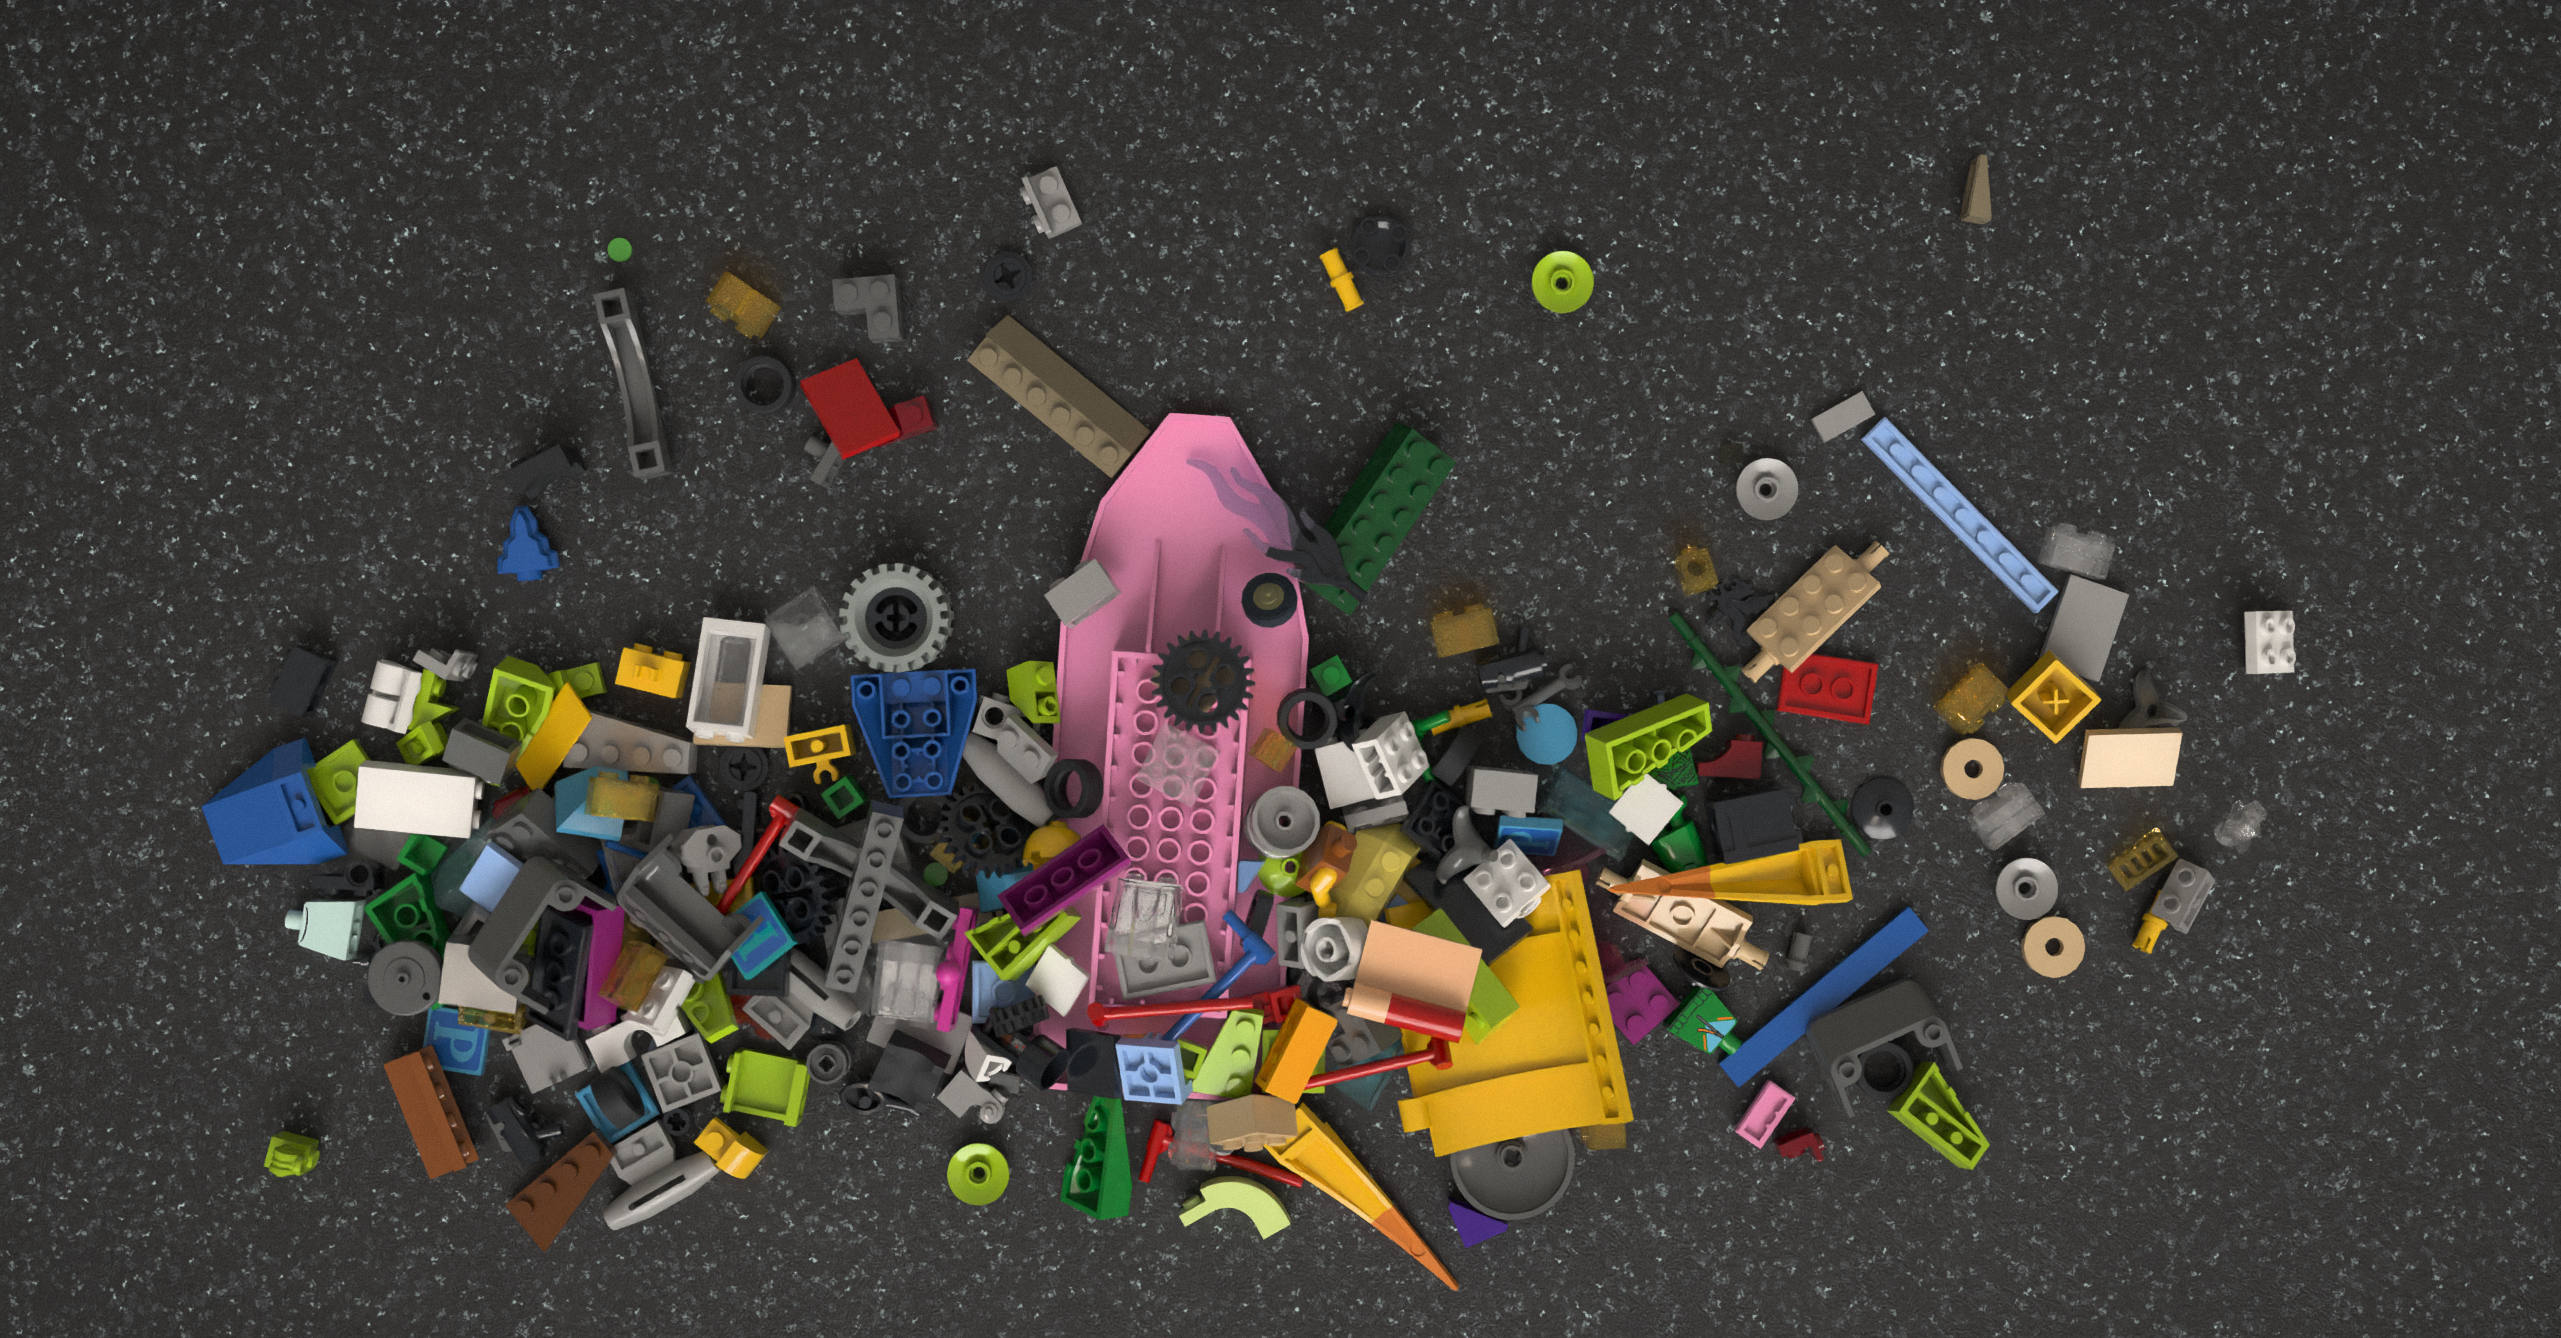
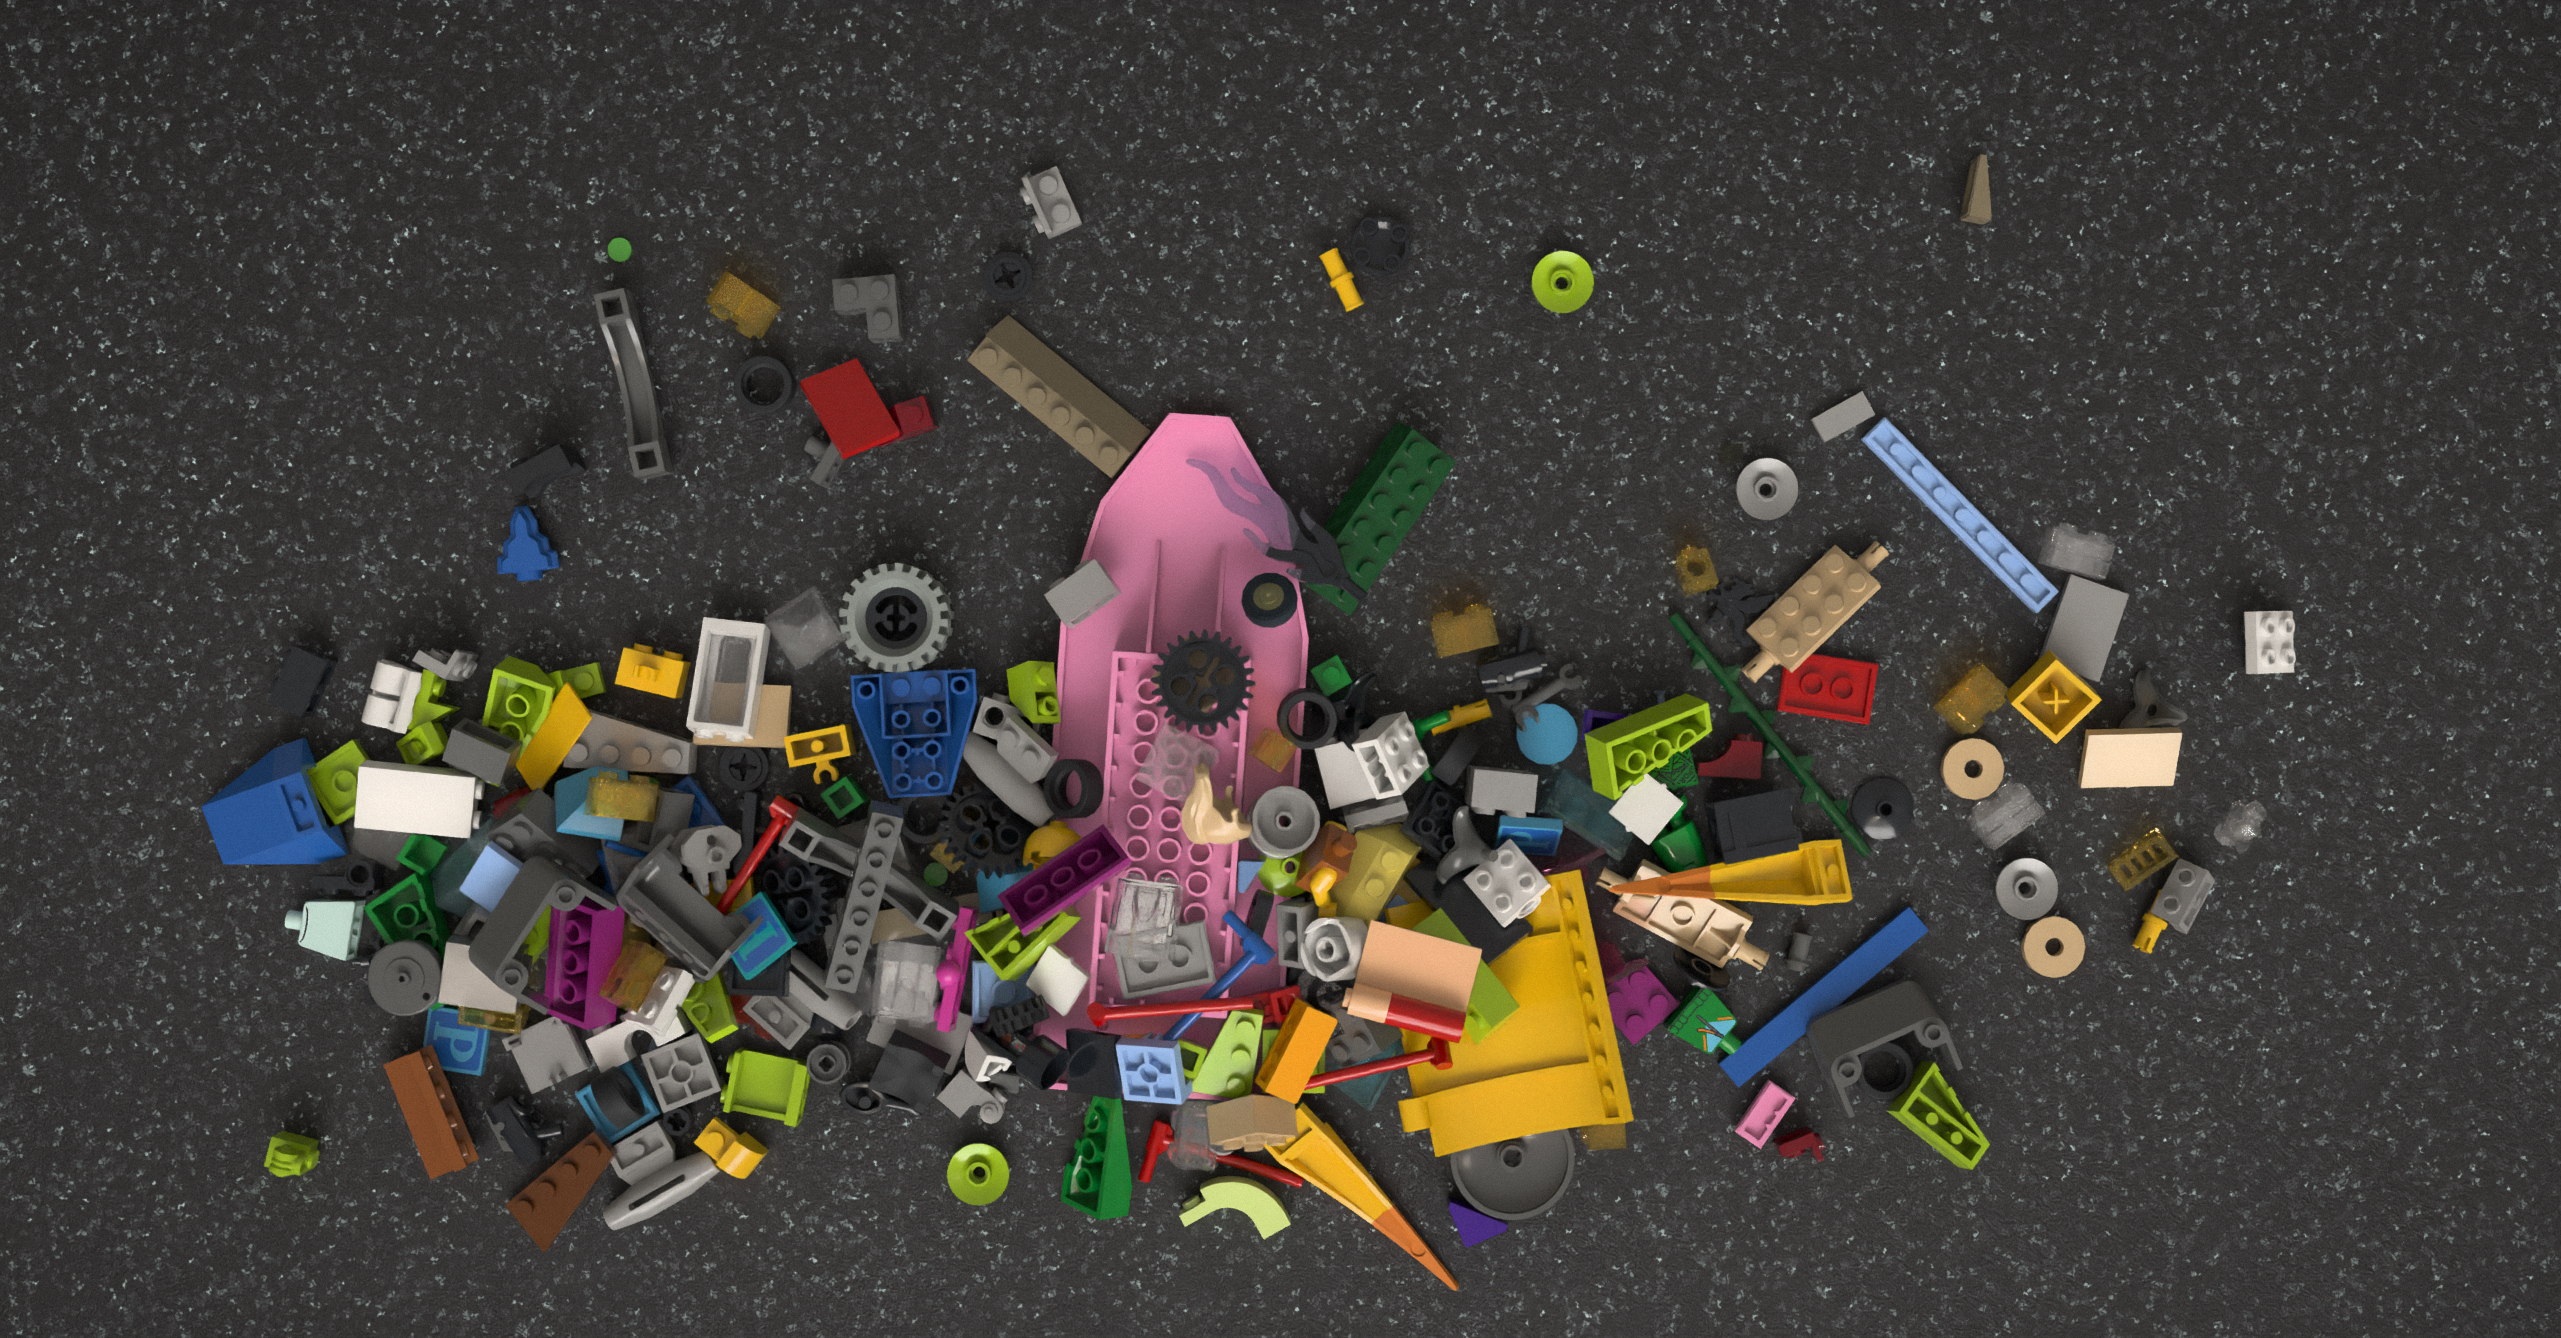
(560, 970): black tile -> none
(1208, 817): none -> tan piece

